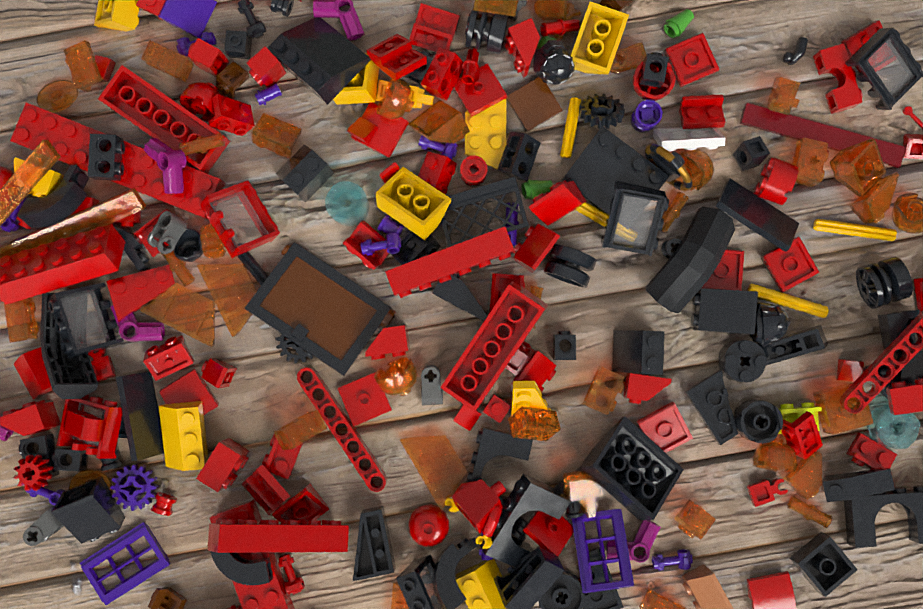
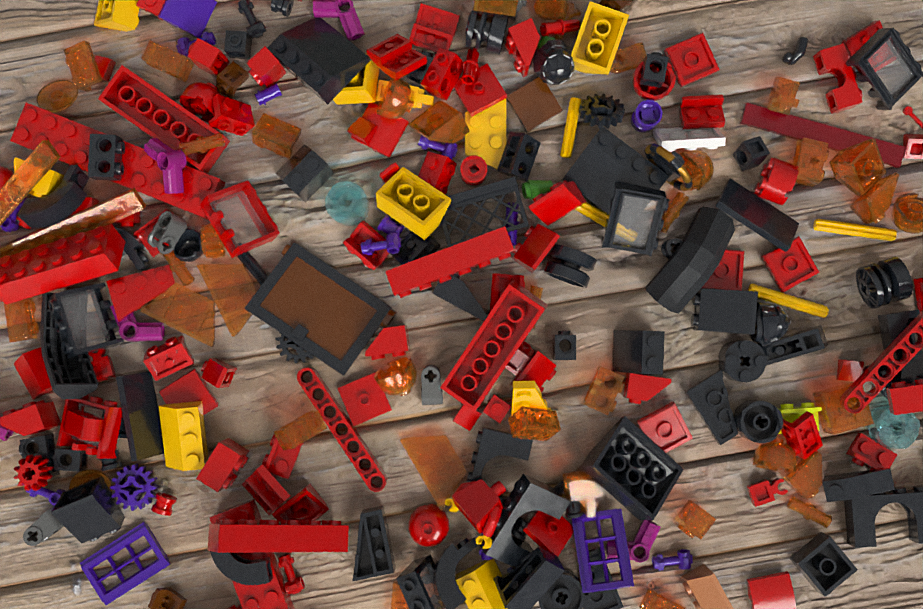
(678, 23): bright green cone -> none

